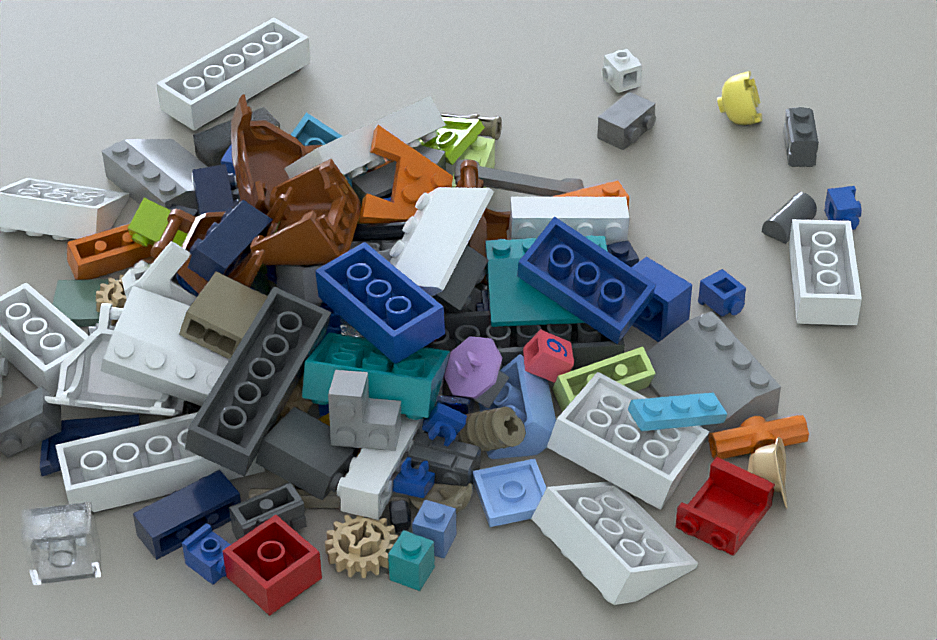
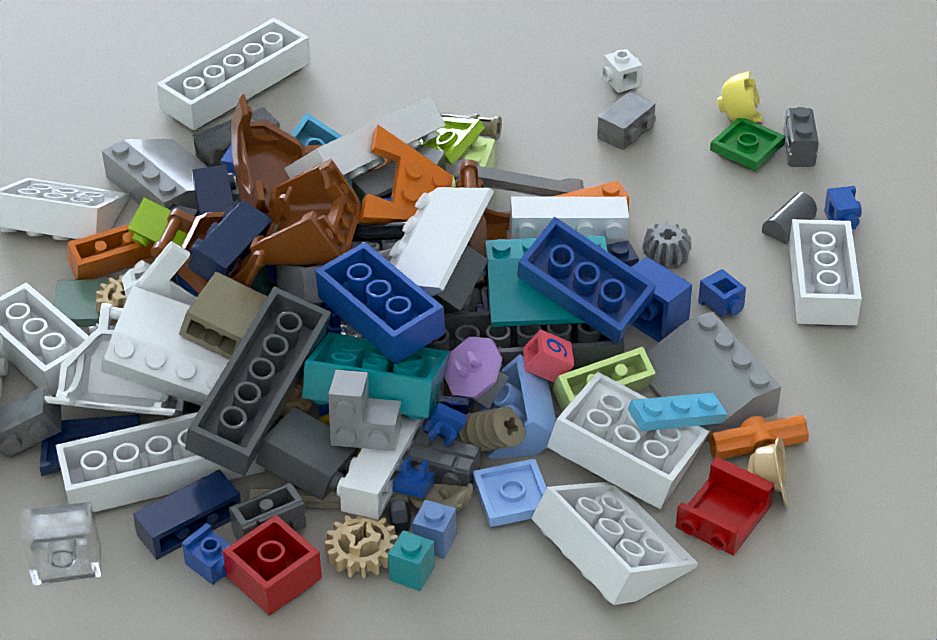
(667, 244): none -> light grey gear
(747, 143): none -> green plate

